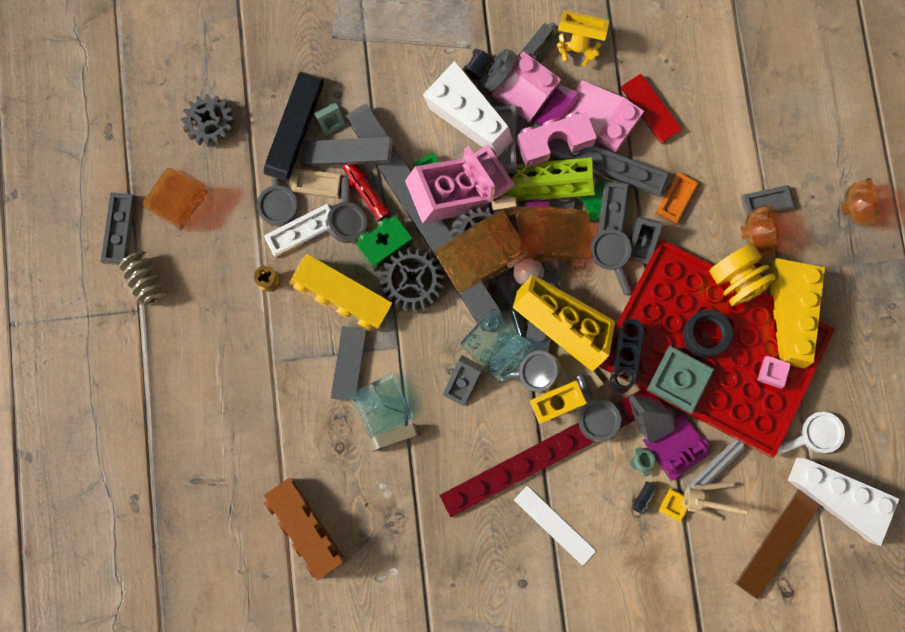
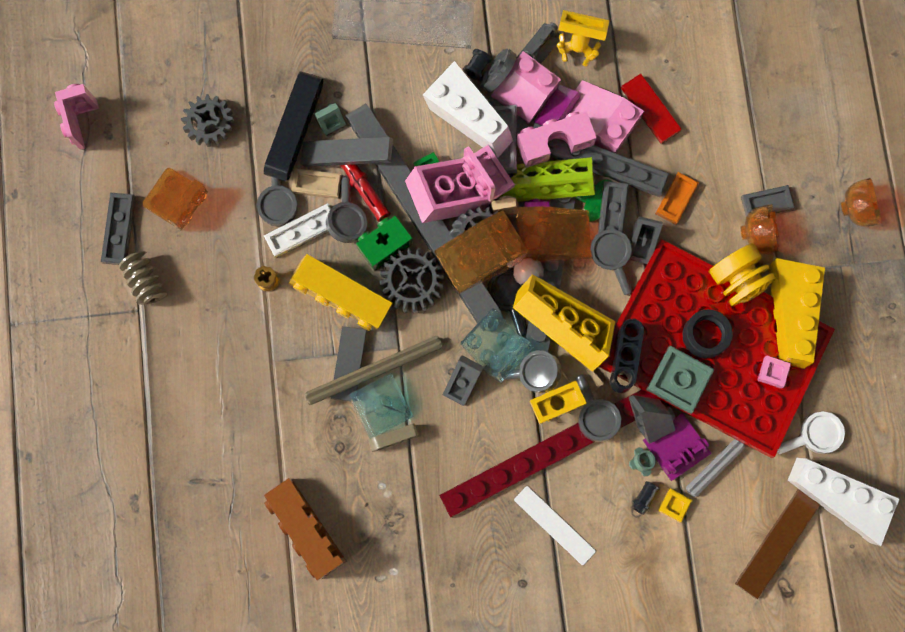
(69, 104): none -> bright pink bracket
(373, 370): none -> dark tan axle
(696, 499): tan plant -> none

